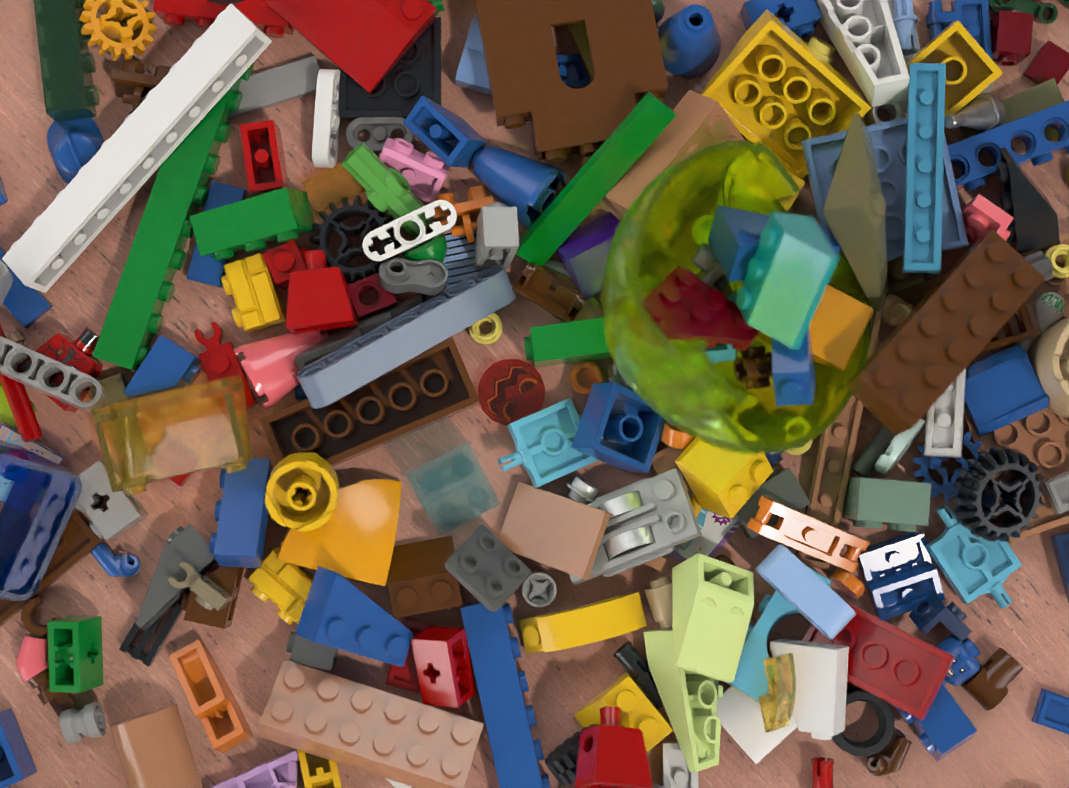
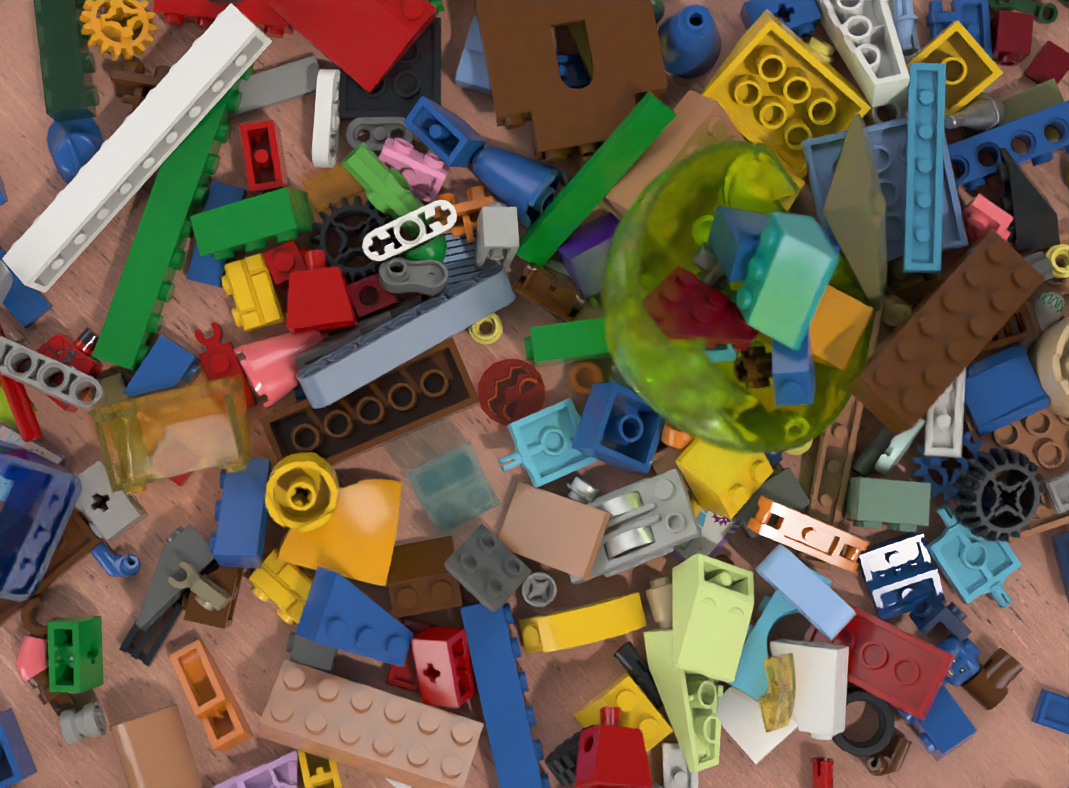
(847, 583): orange tile -> none

